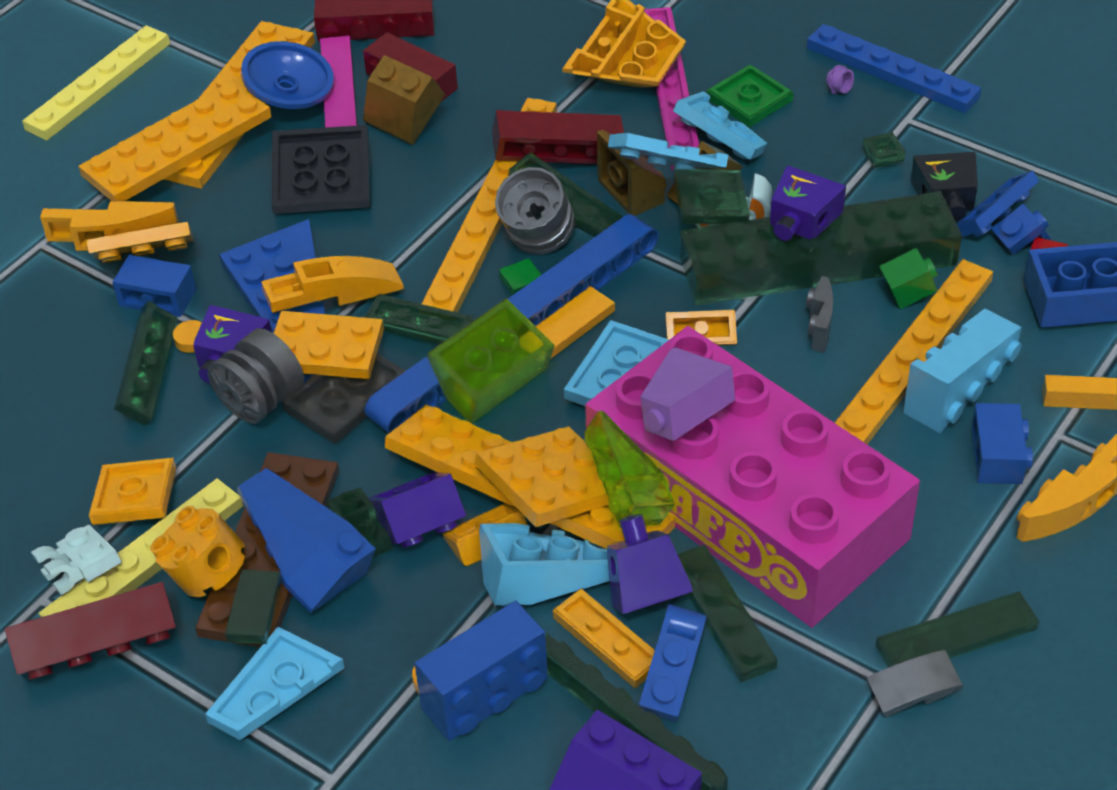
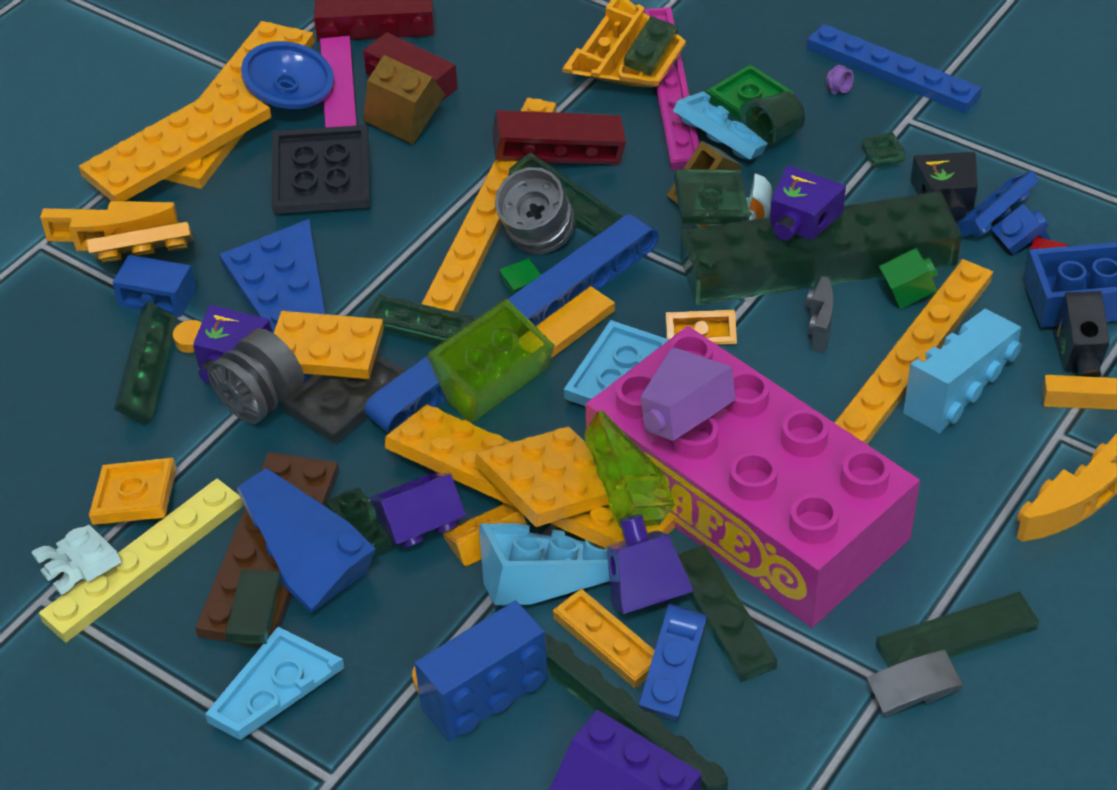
(90, 629): dark red brick -> none
(95, 83): light yellow plate -> none
(199, 551): light orange brick -> none
(340, 277): light orange slope -> none
(629, 181): pearl gold slope -> none
(650, 45): none -> clear green plate
(658, 154): medium azure wing -> none
(773, 116): none -> clear green hat
(1000, 443): blue brick -> none
(1082, 347): none -> black torso

